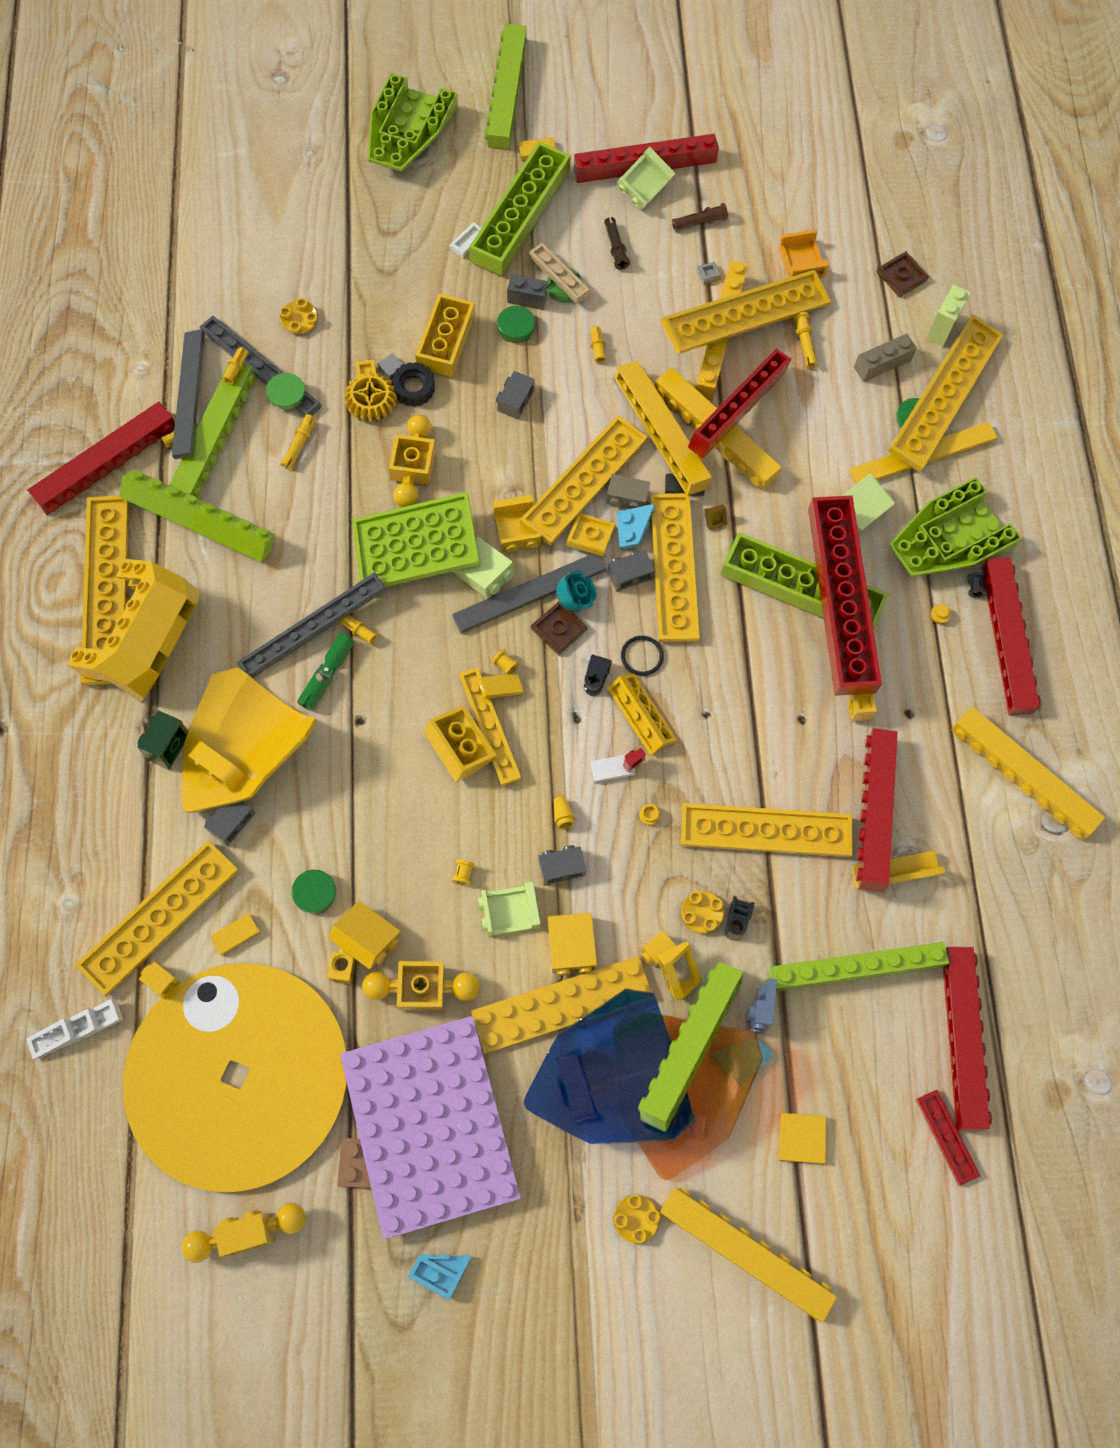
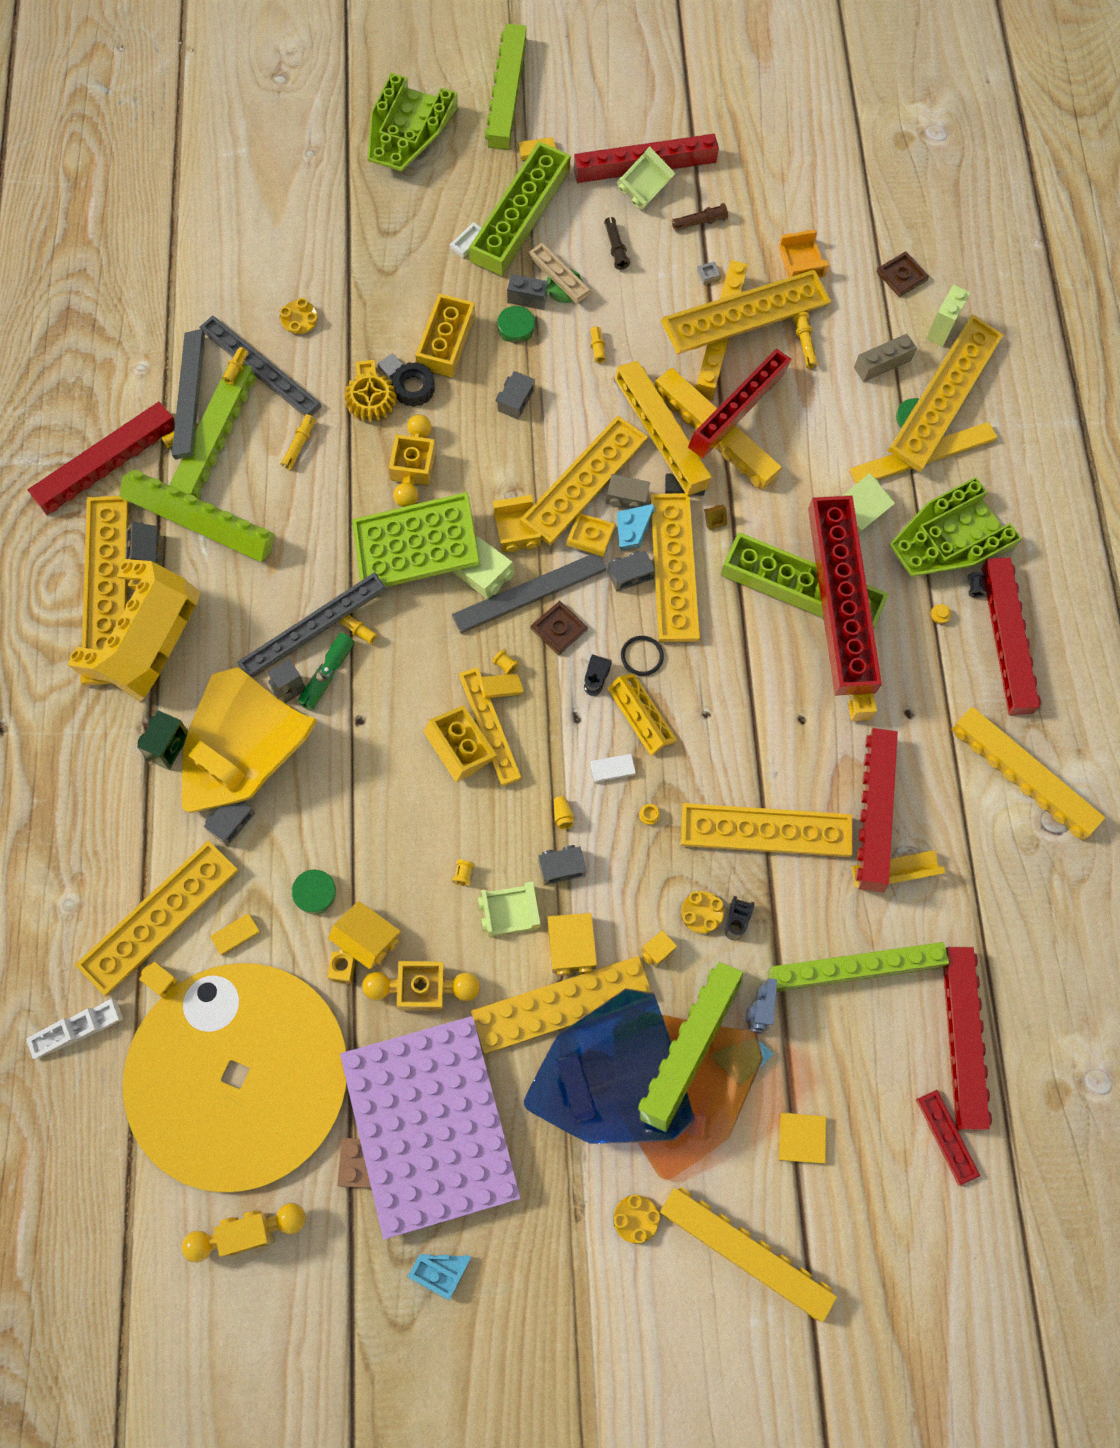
(141, 542): none -> dark grey brick
(285, 391): bright green tile -> none
(286, 681): none -> dark grey brick
(576, 591): teal cylinder -> none
(633, 759): red plate -> none
(666, 960): yellow tile -> none

